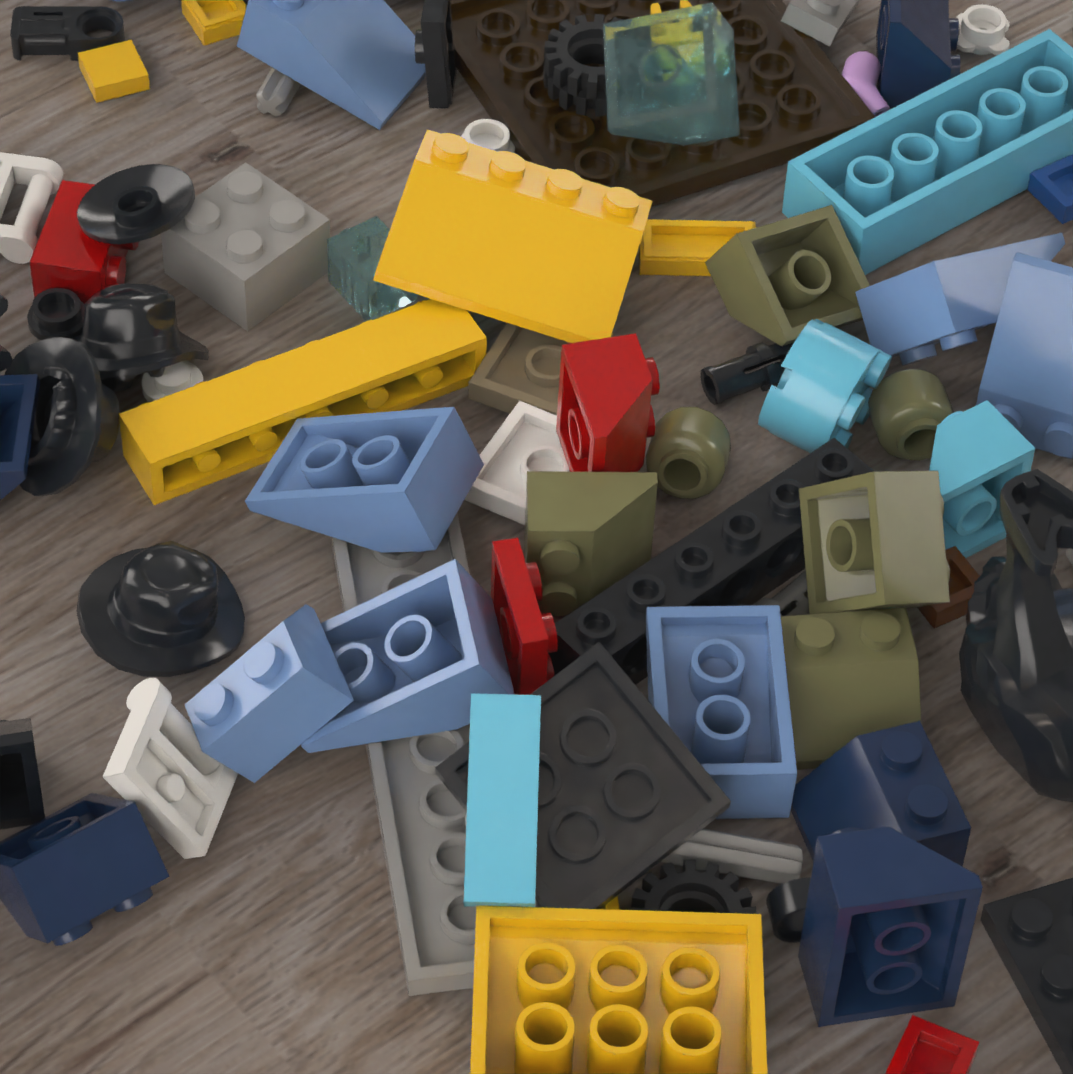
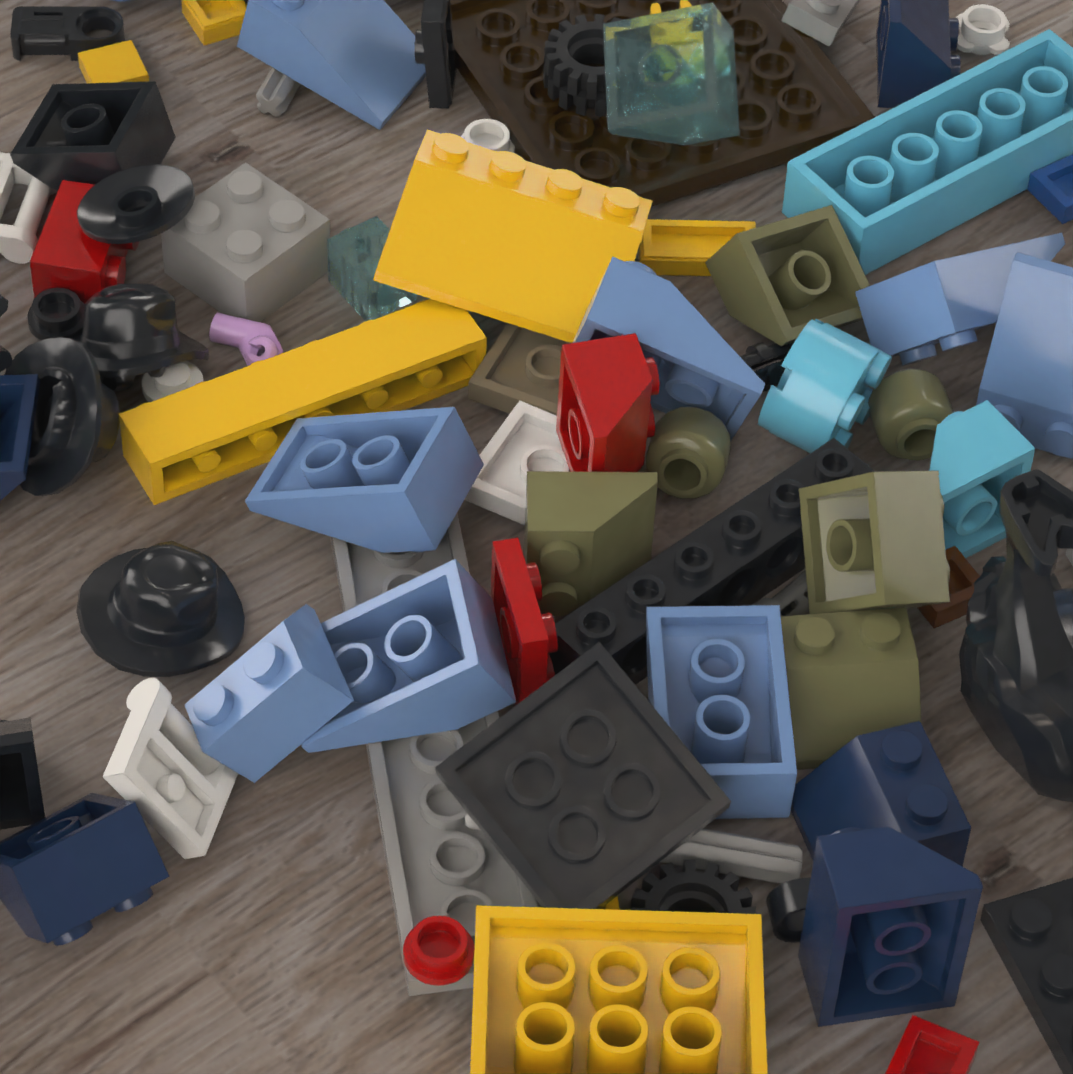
(94, 132): none -> black slope
(254, 339): none -> lavender arm
(438, 951): none -> red plate
(502, 800): medium azure tile -> none
(690, 355): none -> medium blue slope
(862, 74): lavender arm -> none

